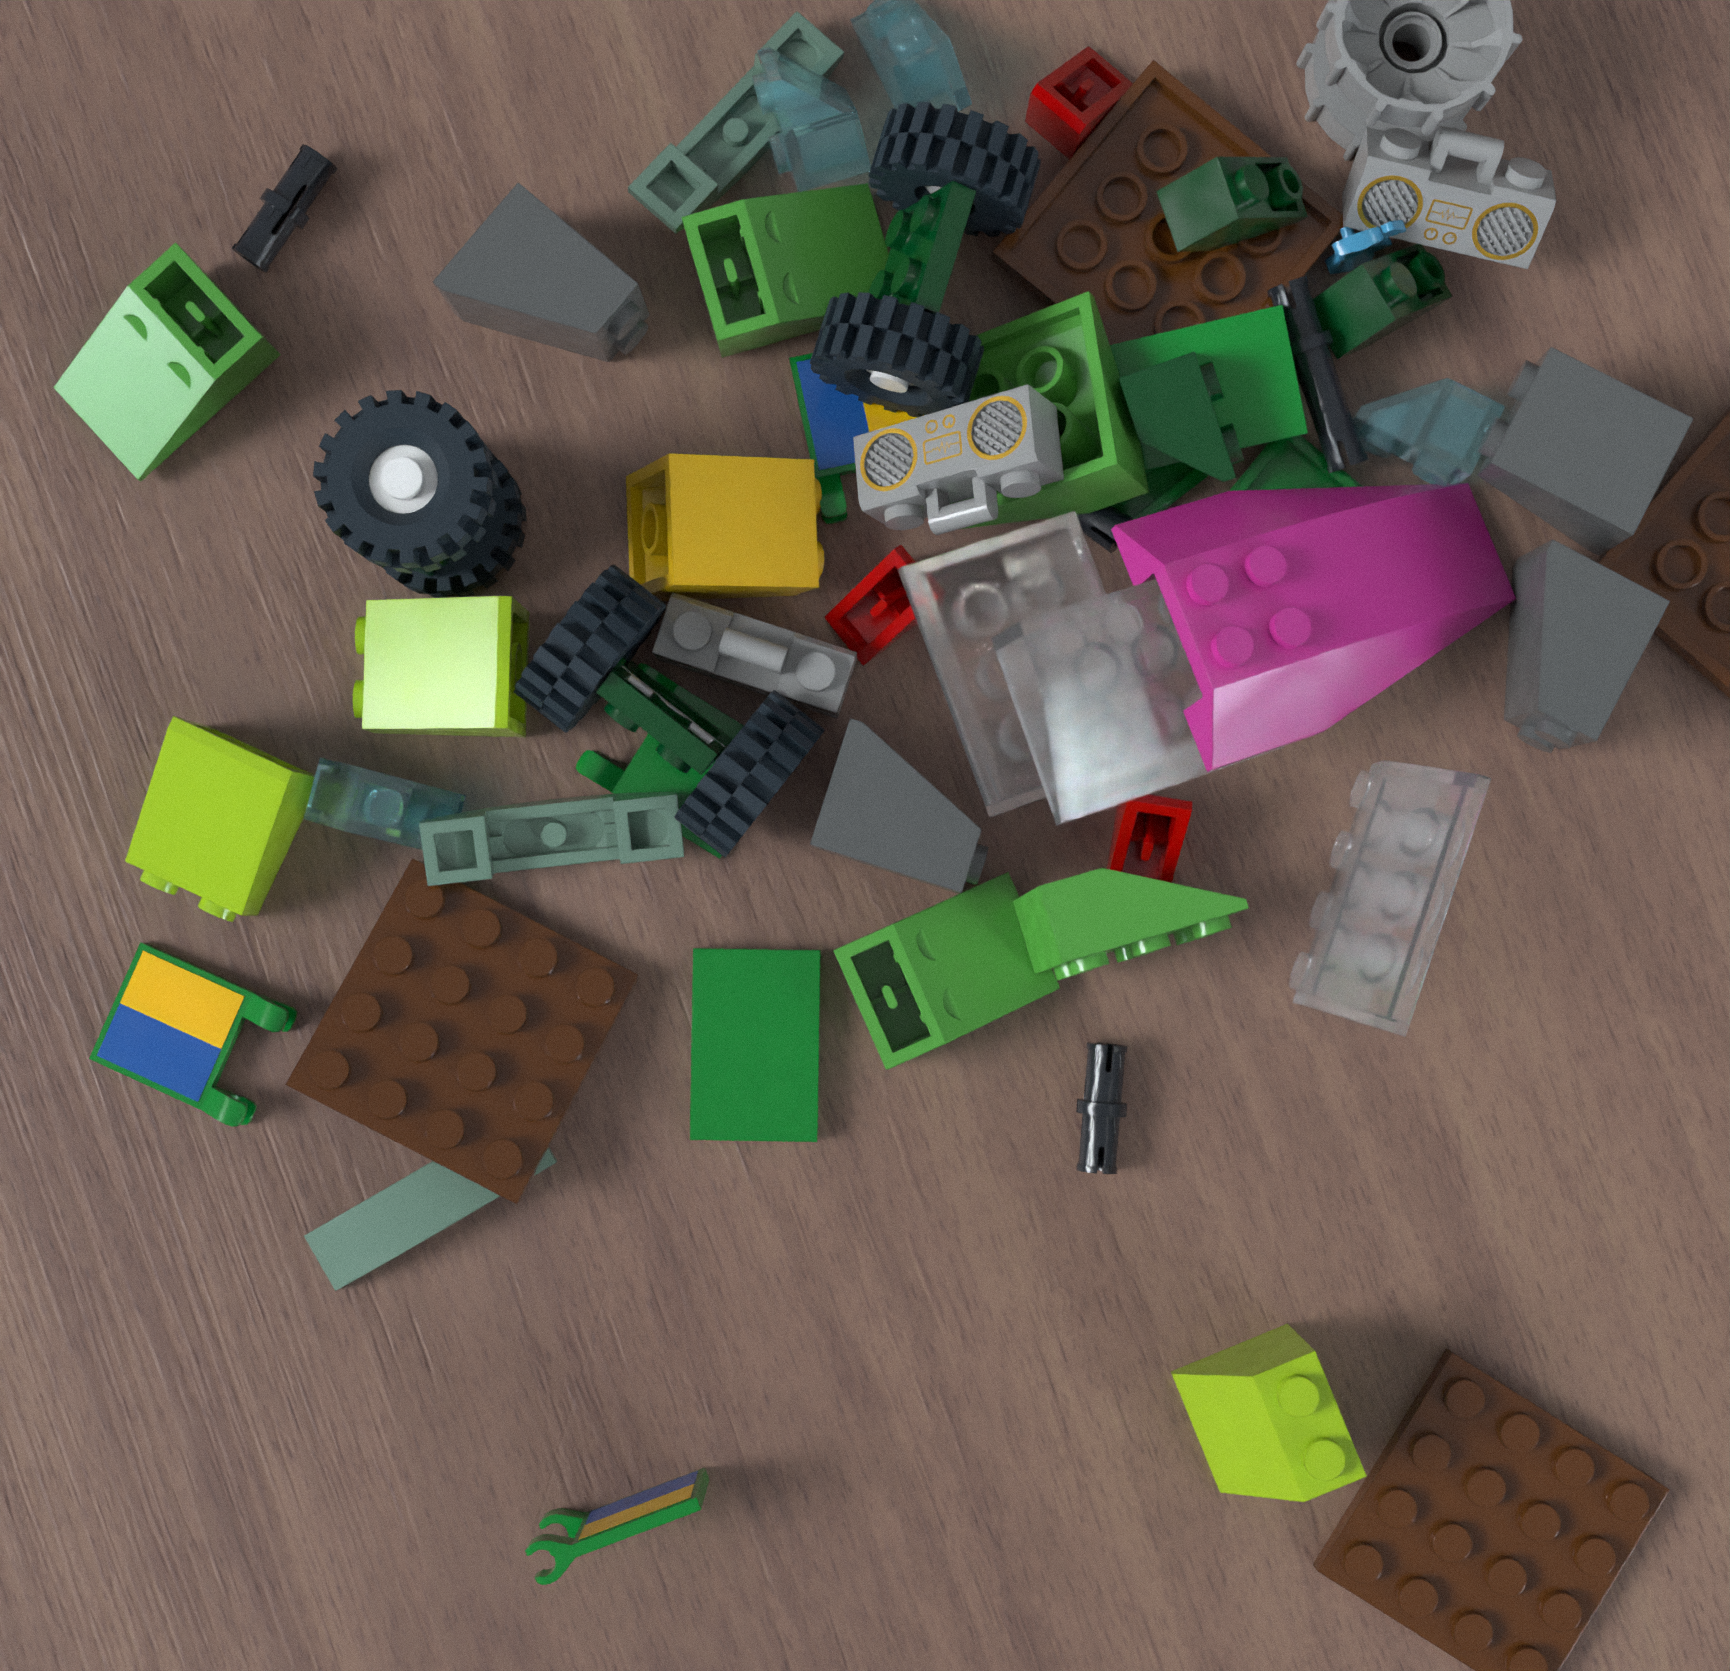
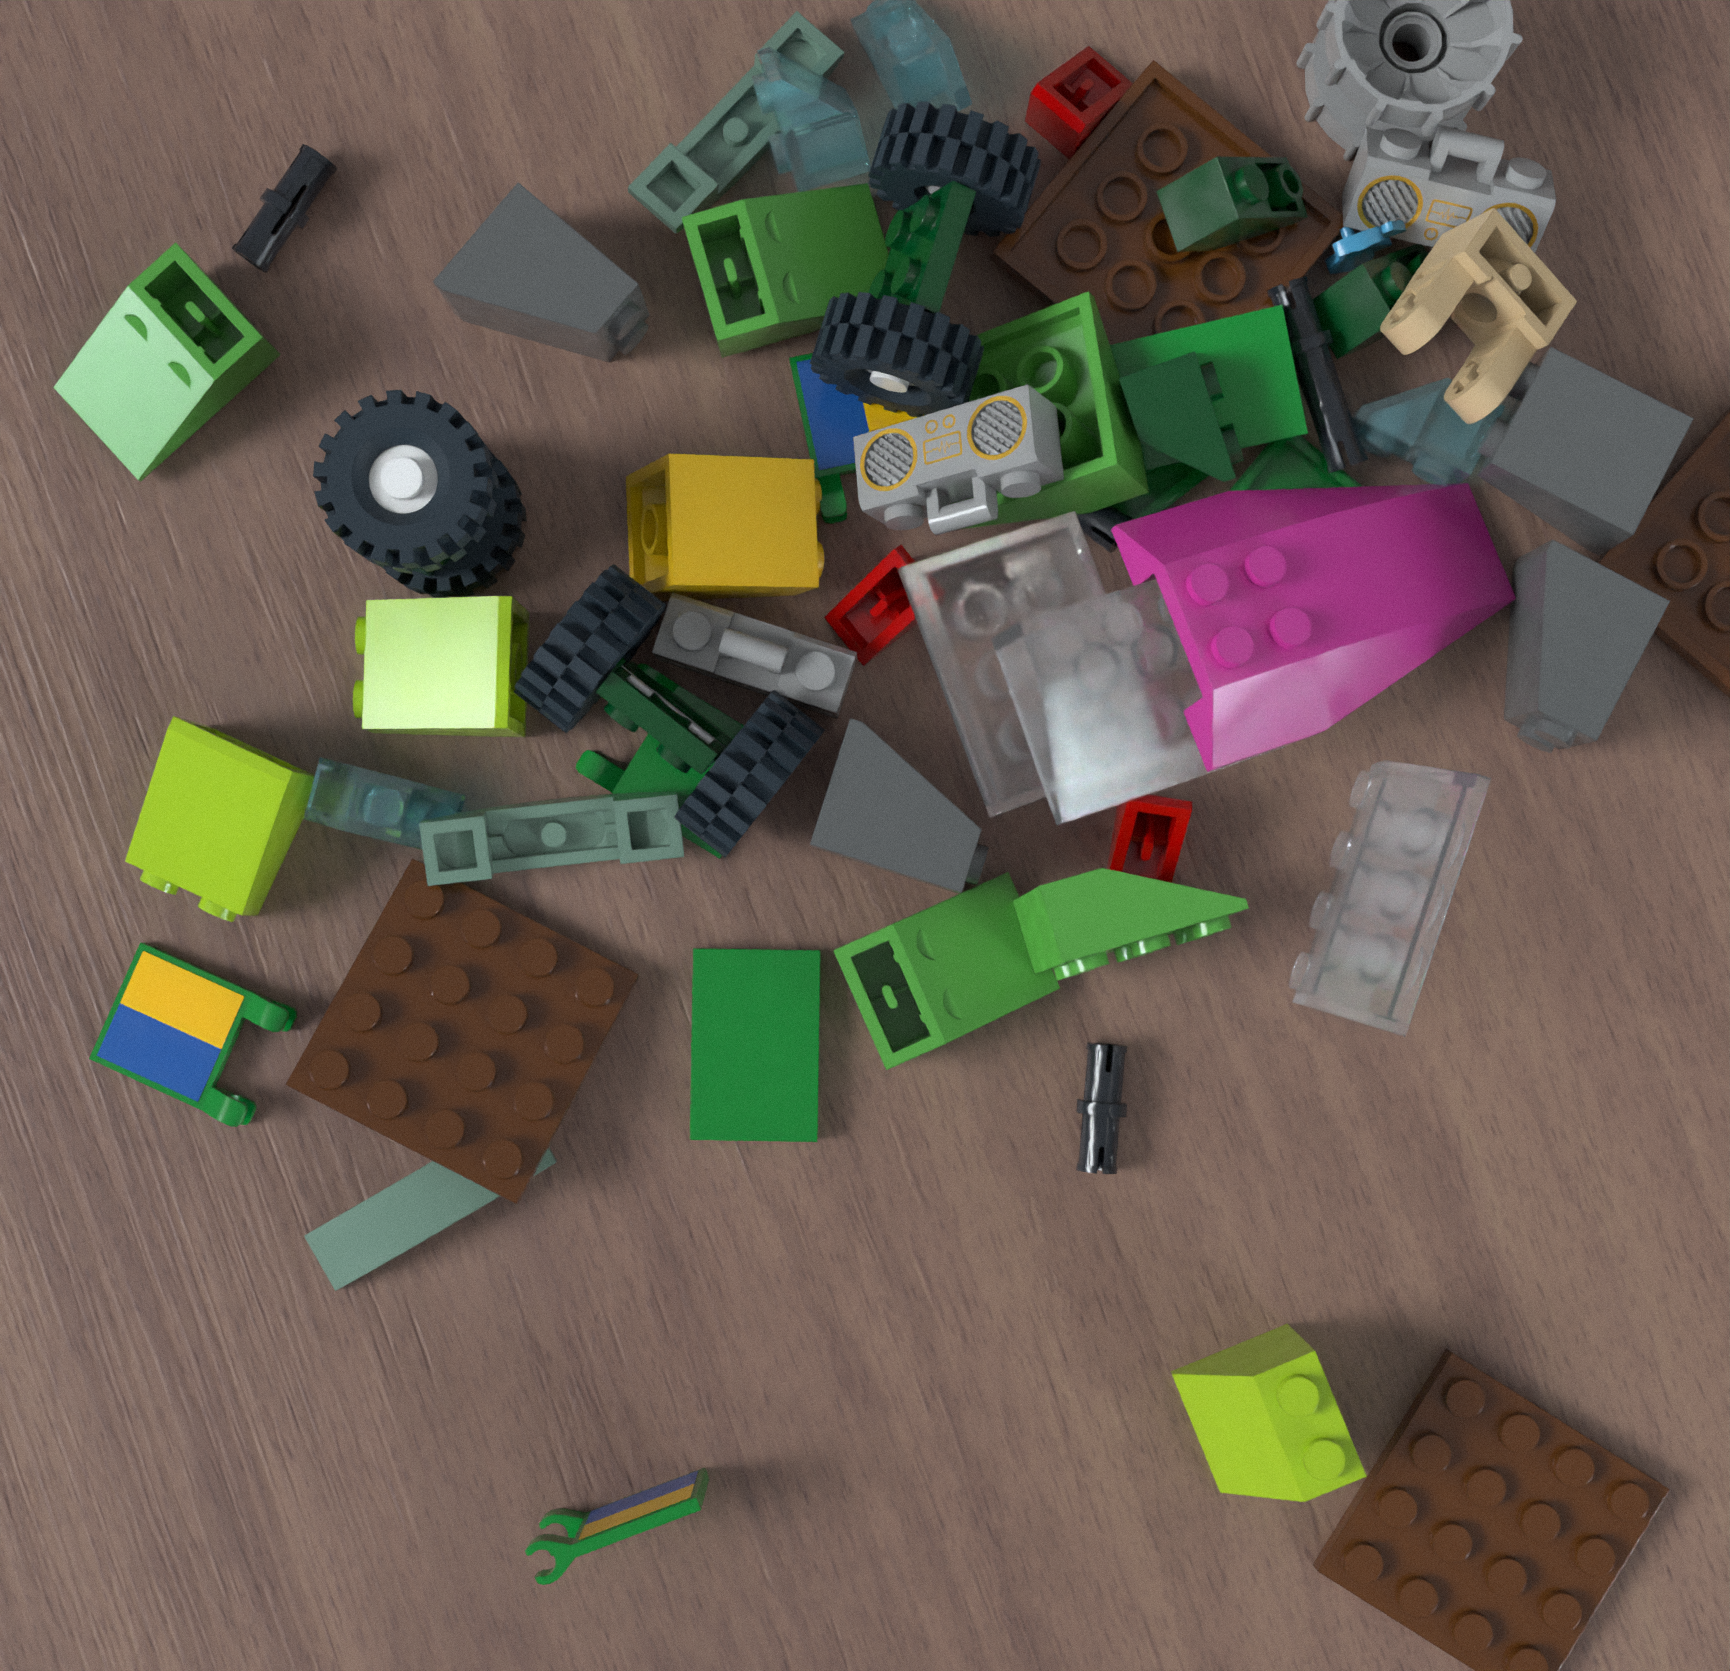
(1495, 295): none -> tan brick

